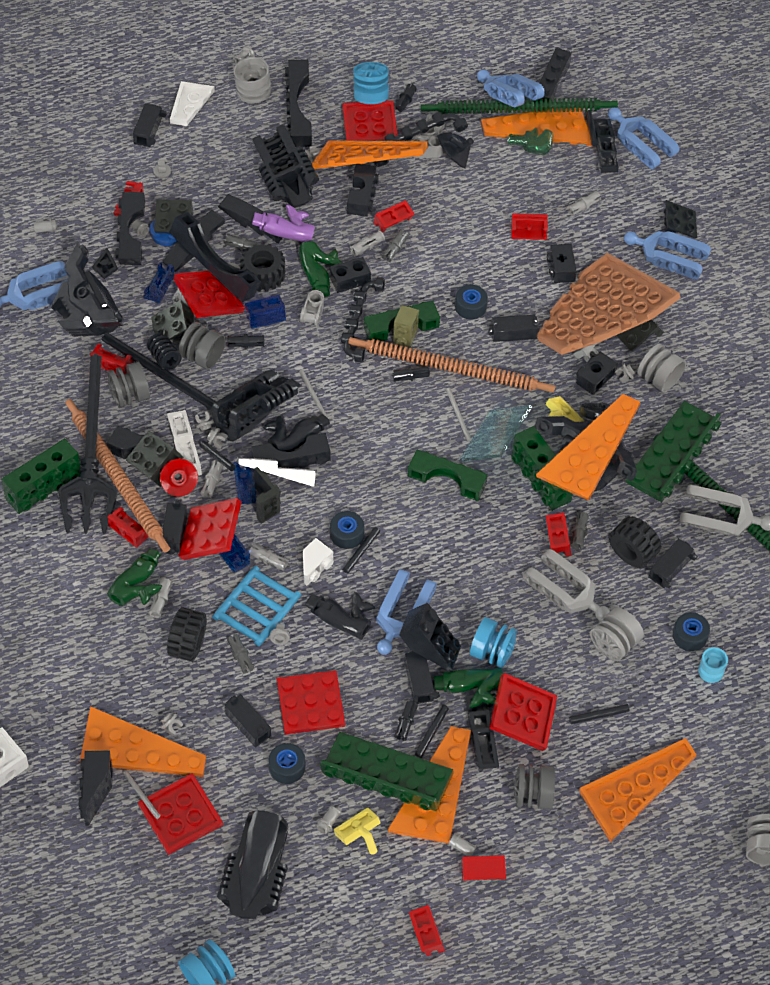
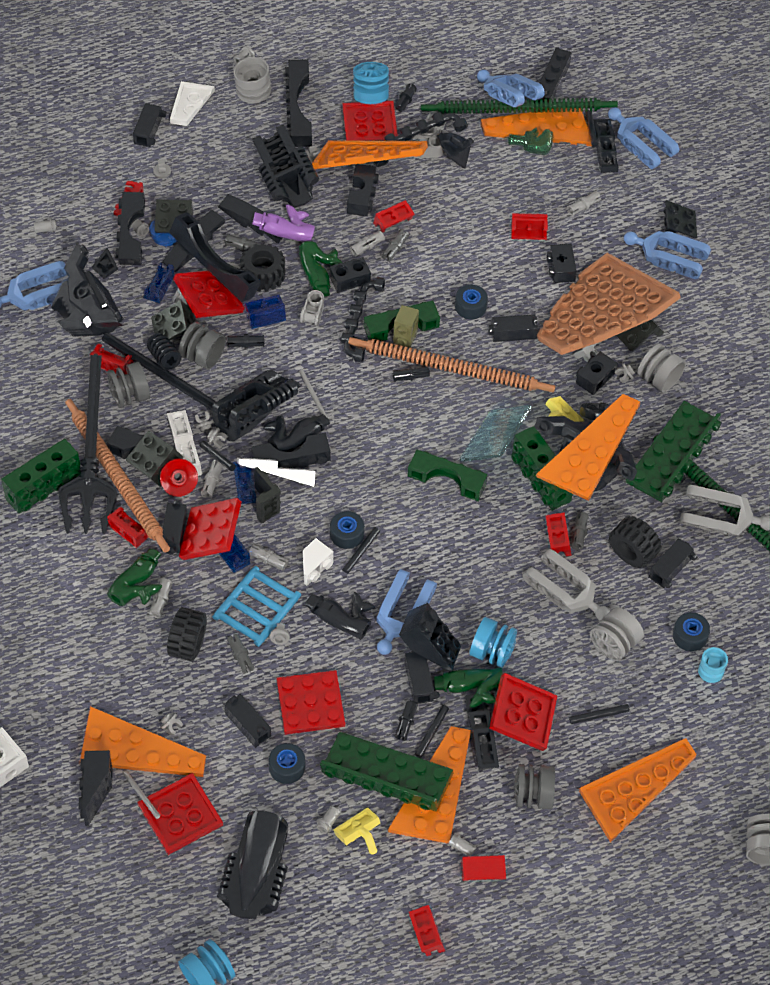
(458, 414): light grey axle -> none

